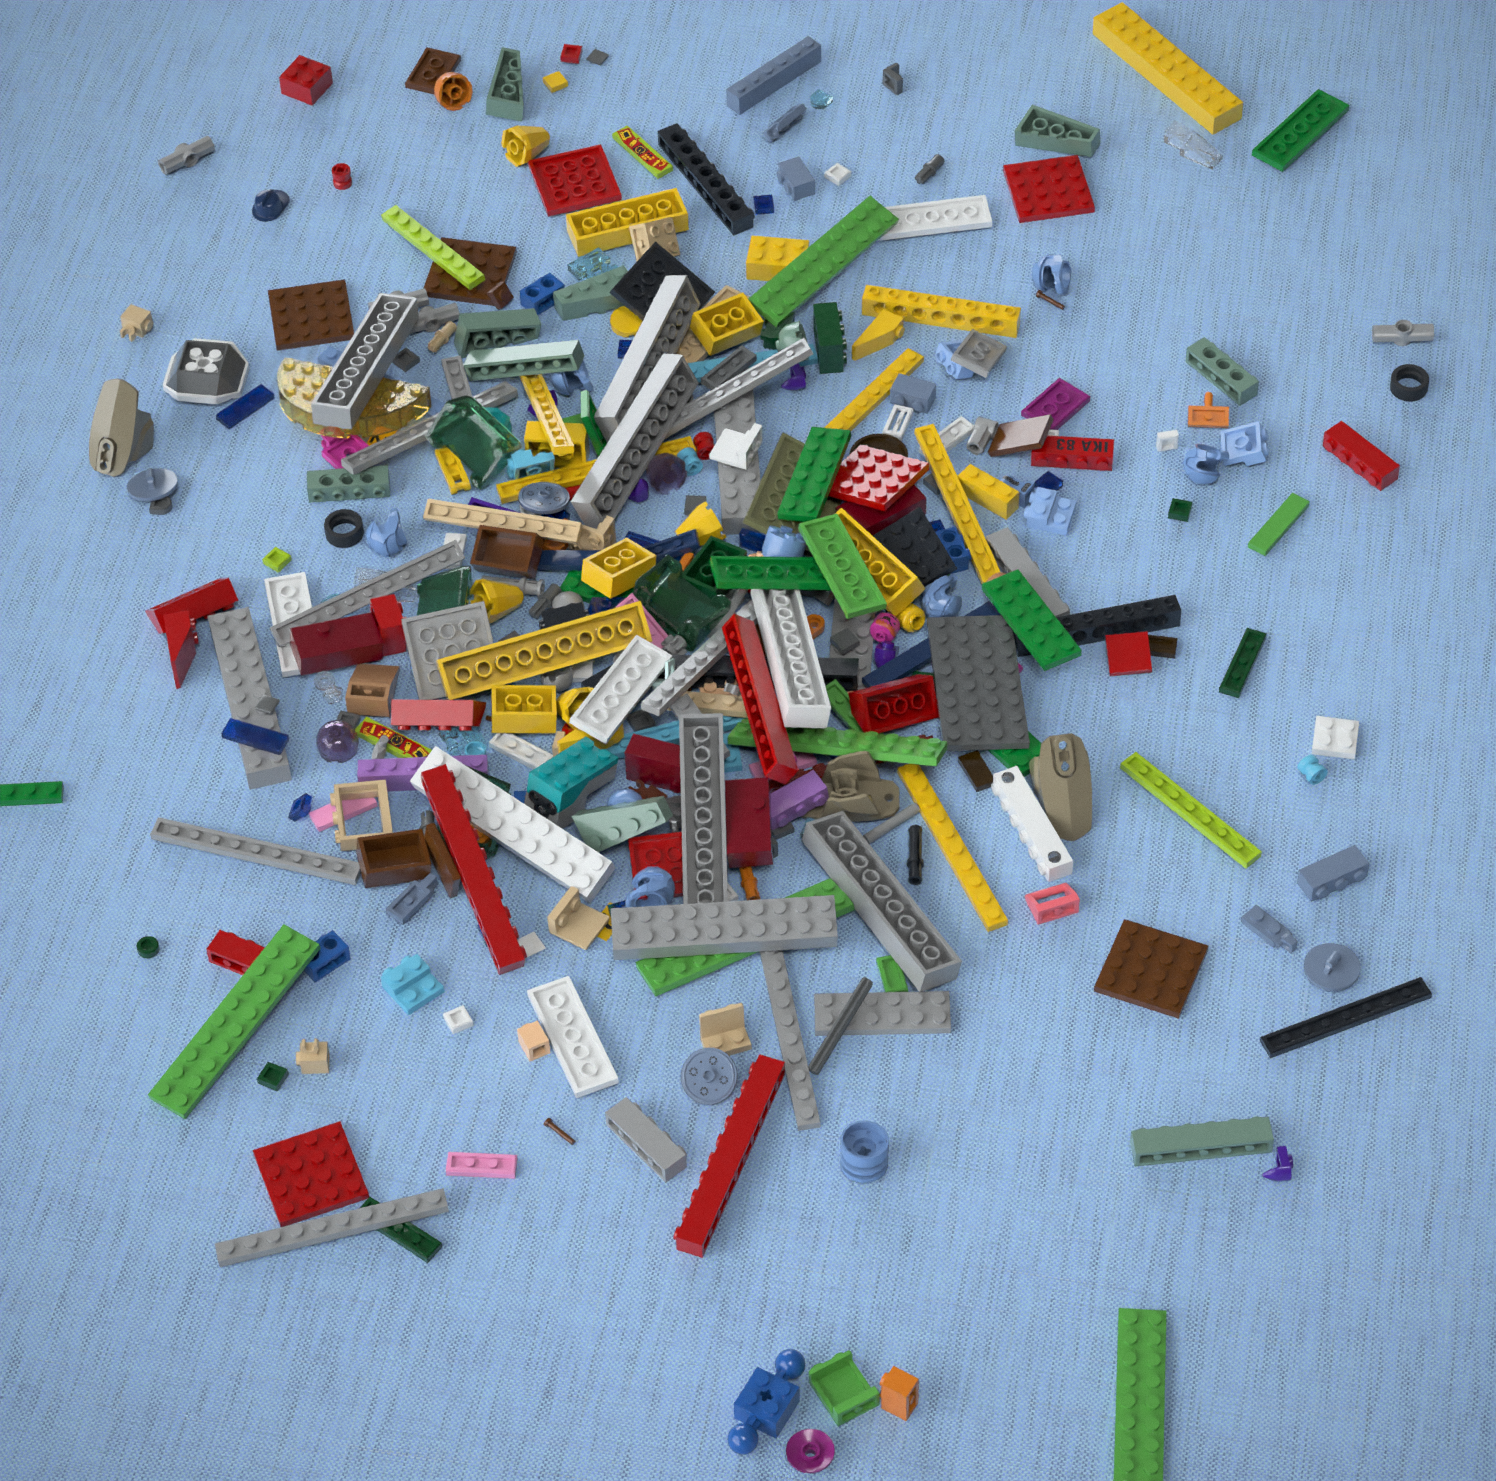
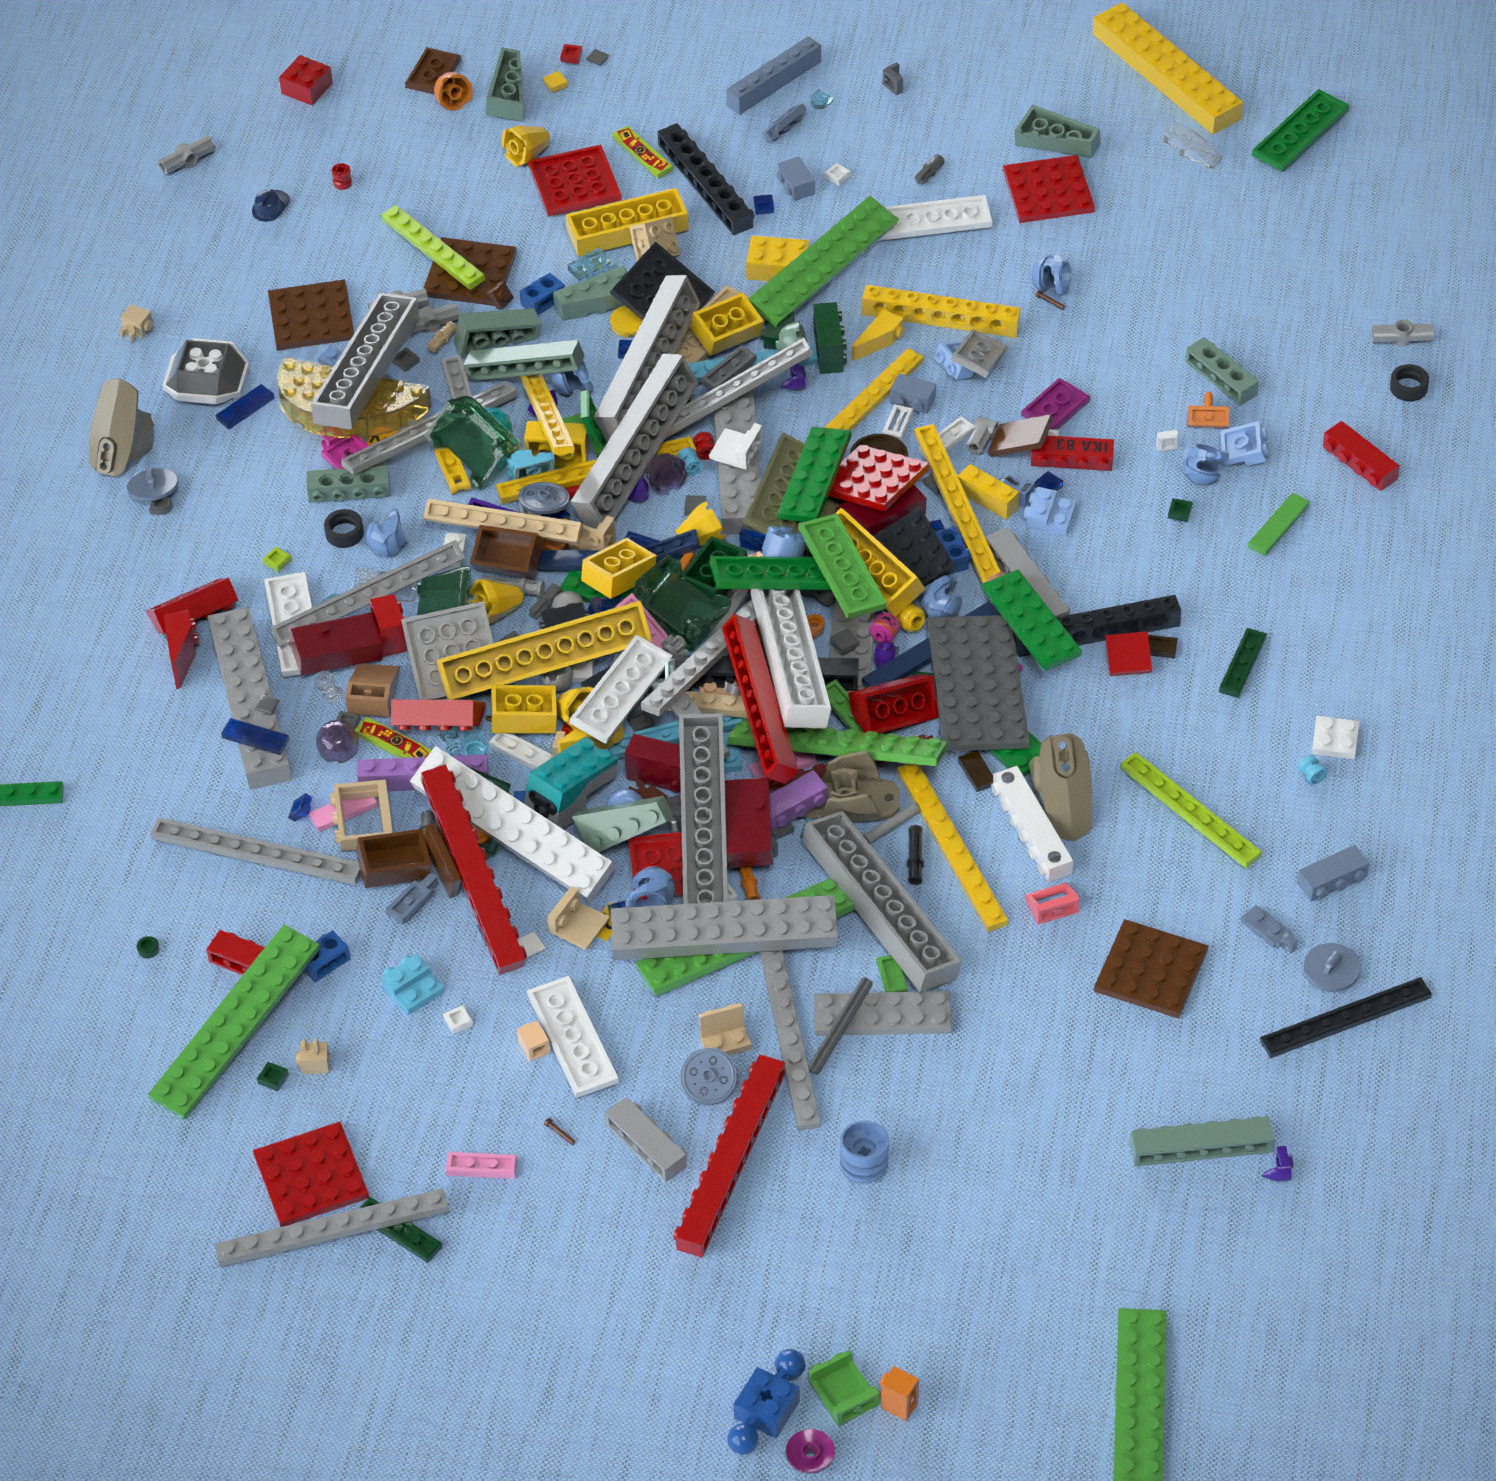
(380, 748): light grey bar -> none

